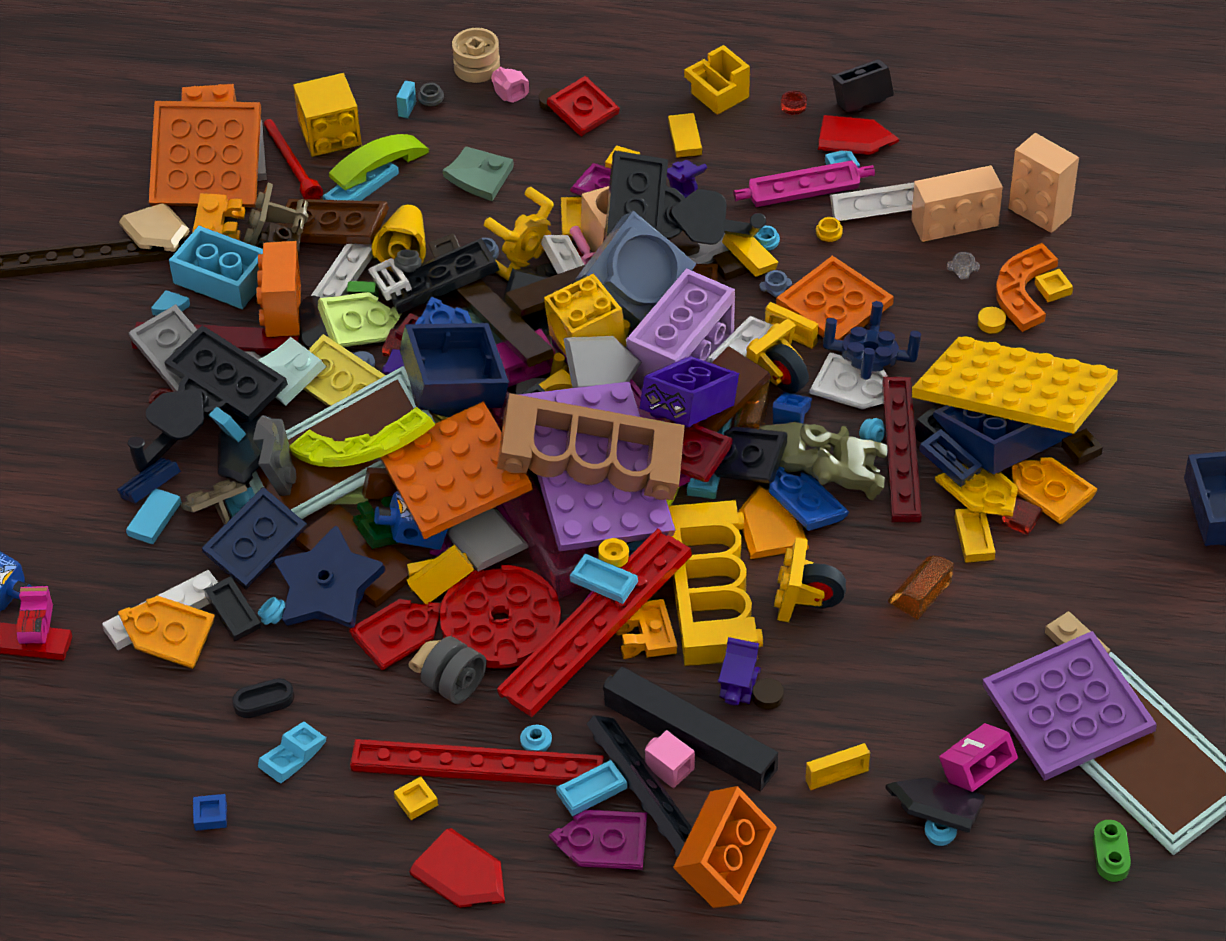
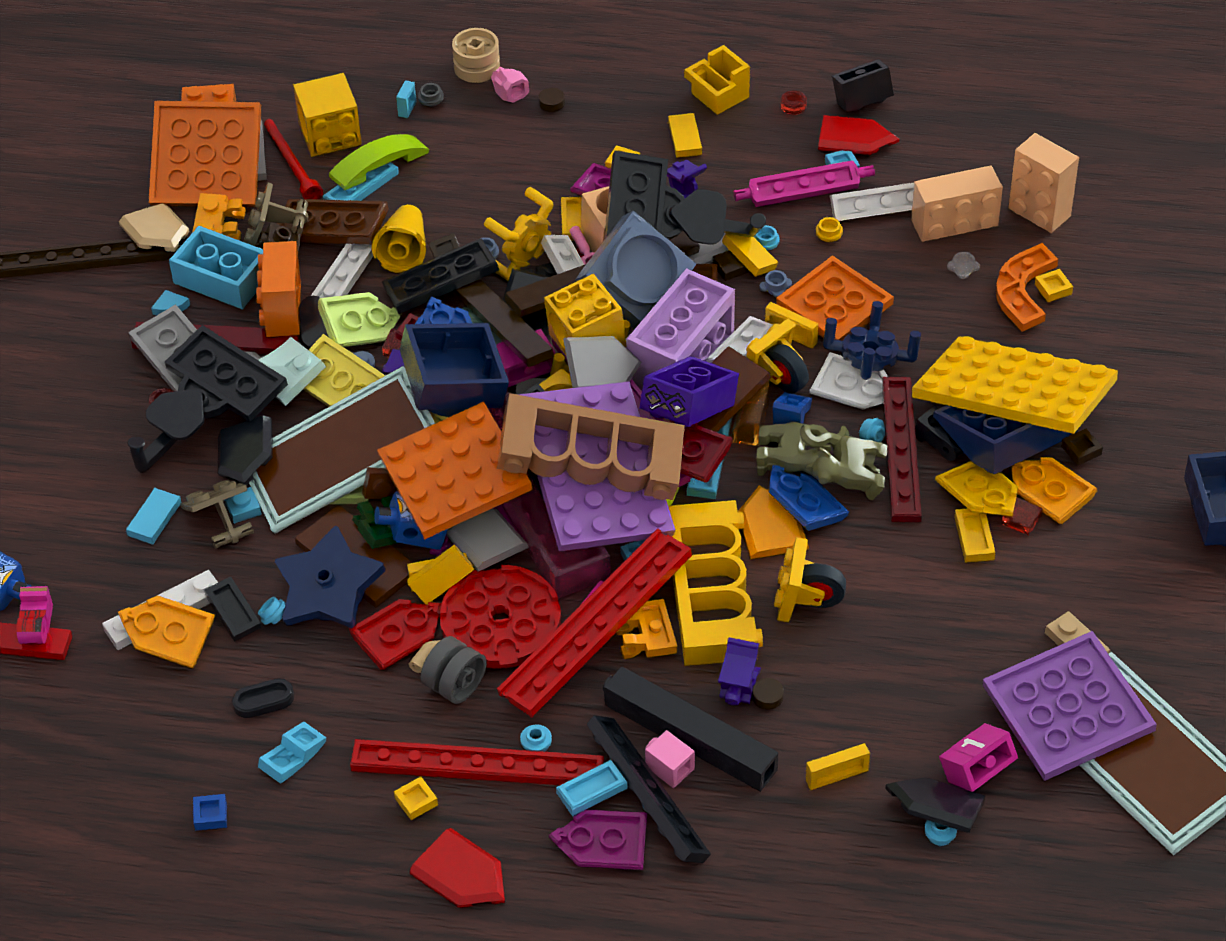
(148, 480): dark blue tile -> none
(227, 424): medium azure tile -> none
(254, 538): dark blue plate -> none
(275, 455): dark grey plate -> none
(355, 450): neon yellow tile -> none
(357, 287): bright green tile -> none
(394, 287): white tile -> none
(407, 260): dark grey plate -> none
(479, 172): sand green plate -> none
(583, 106): red plate -> none
(603, 578): medium azure tile -> none
(614, 552): yellow tile -> none
(725, 847): orange brick -> none
(753, 454): black tile -> none
(923, 586): clear orange brick -> none
(947, 460): dark blue tile -> none
(991, 320): yellow tile -> none
(1111, 847): bright green plate -> none

